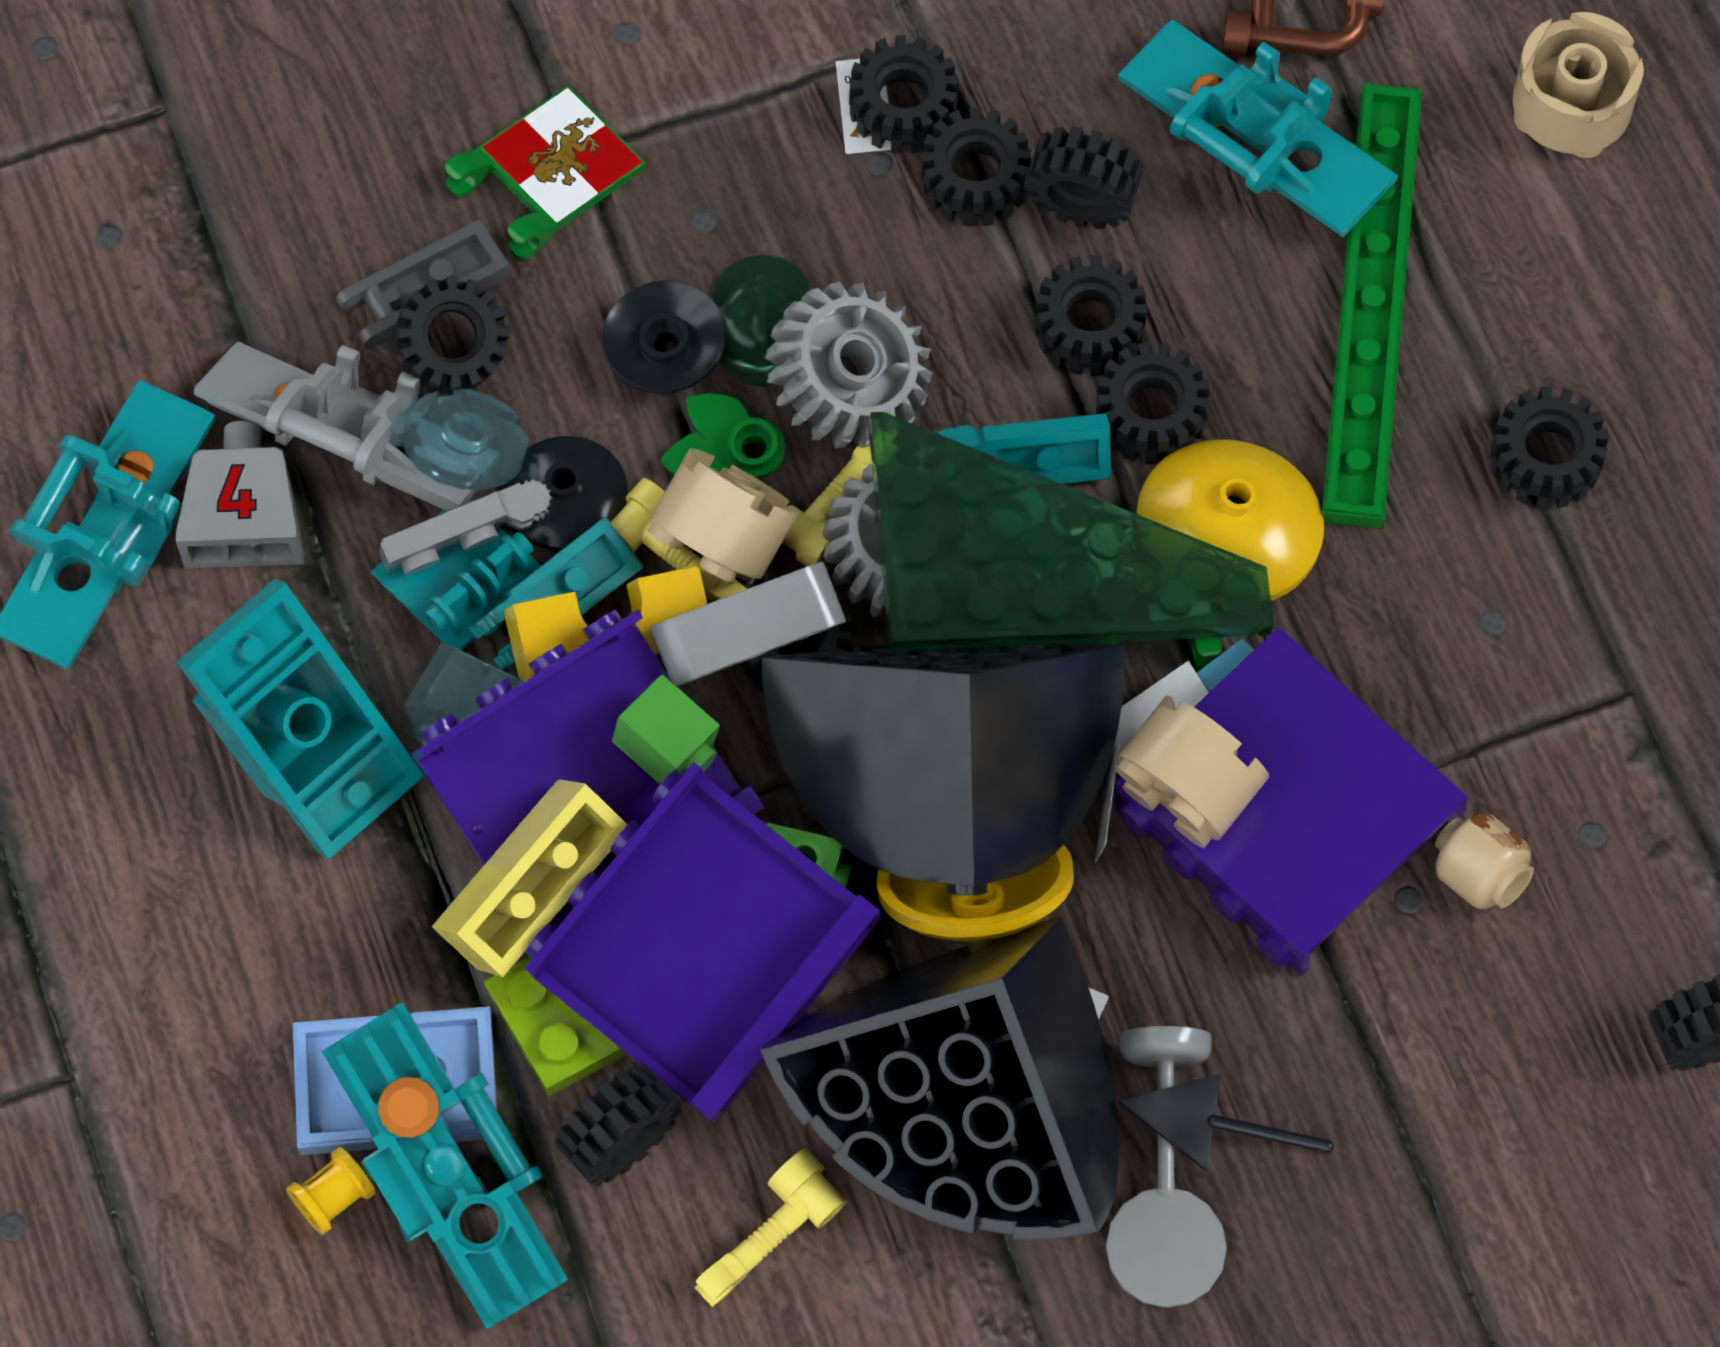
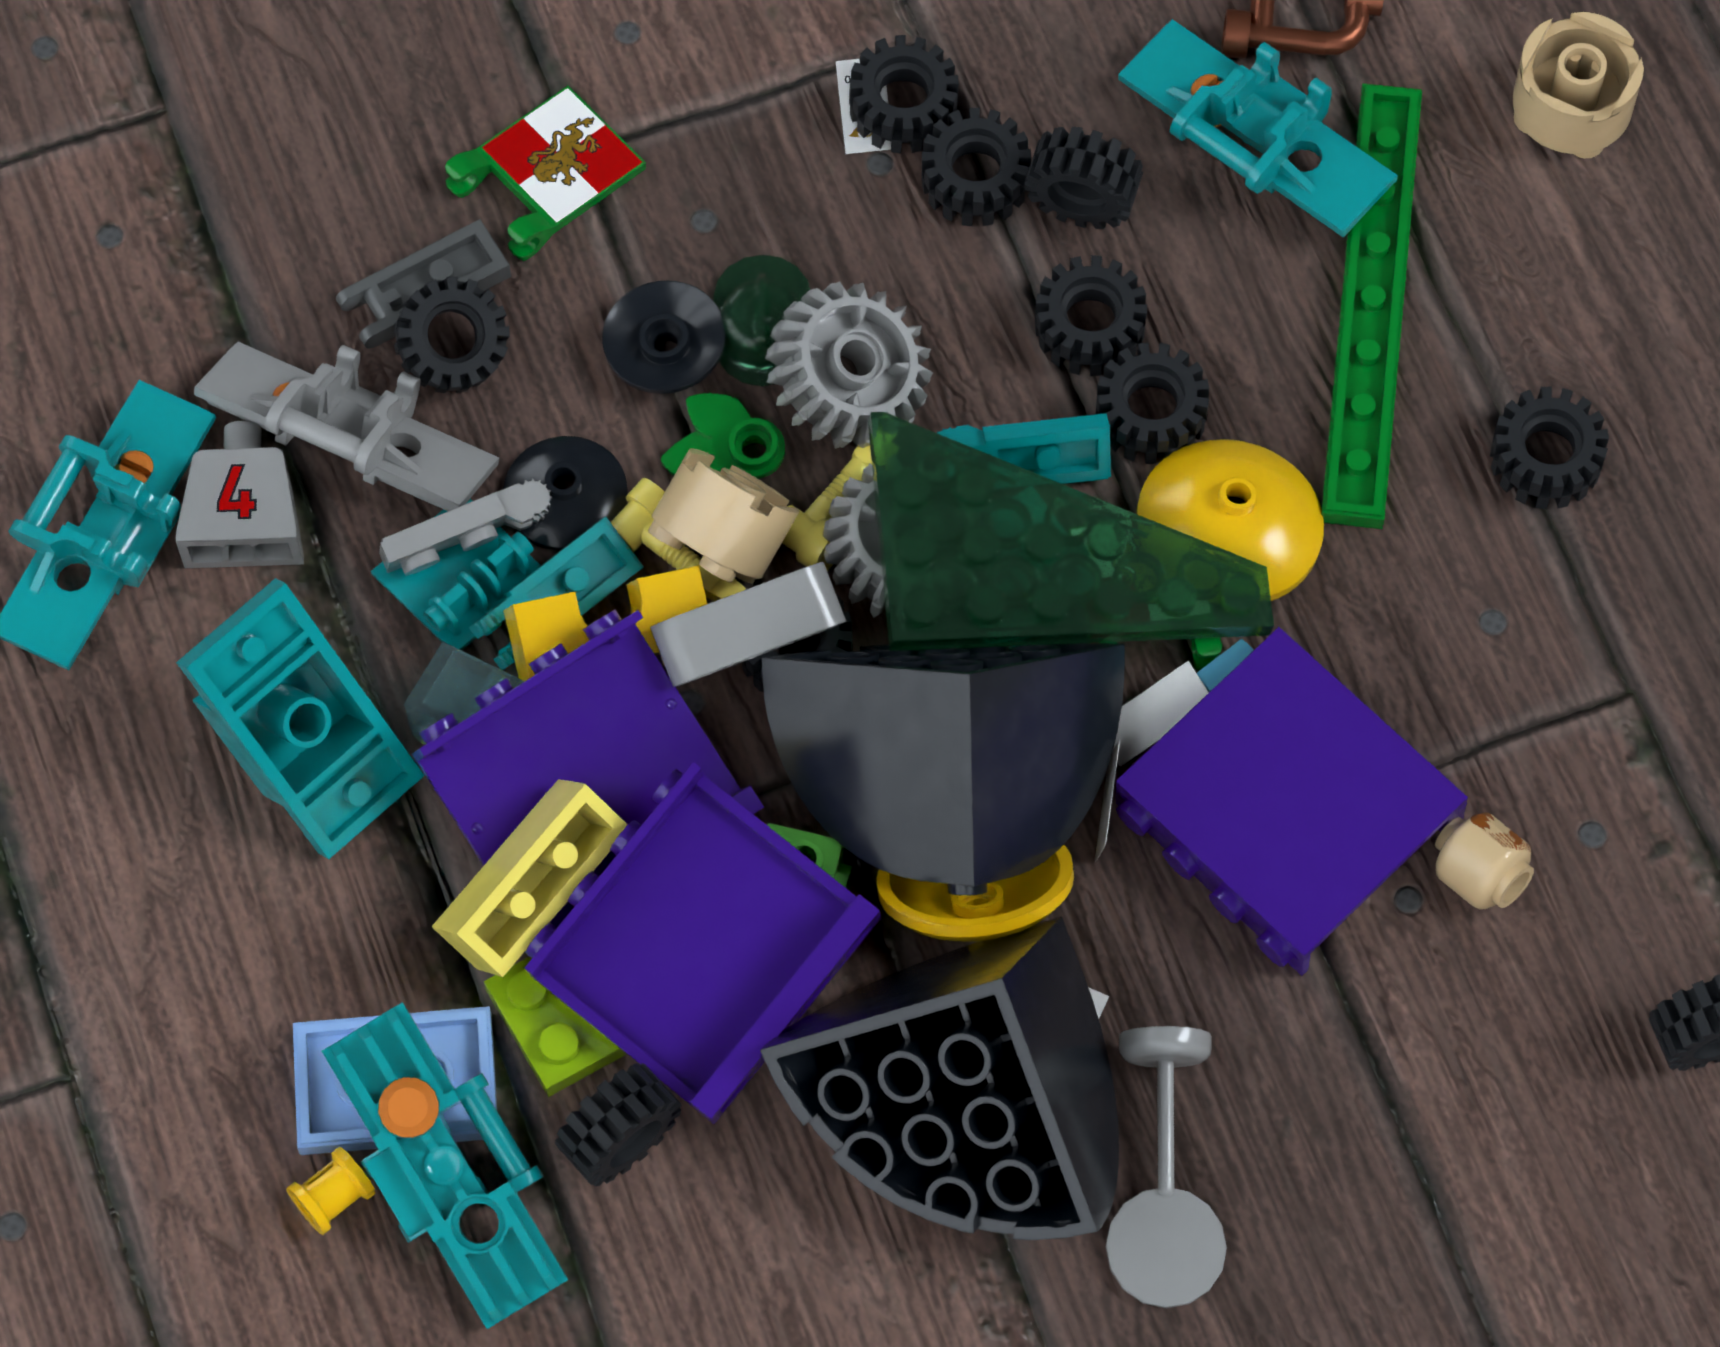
(465, 439): clear light blue tile -> none
(666, 731): bright green brick -> none
(805, 1197): light yellow brick -> none
(1187, 1118): black piece -> none
(1190, 770): tan brick -> none

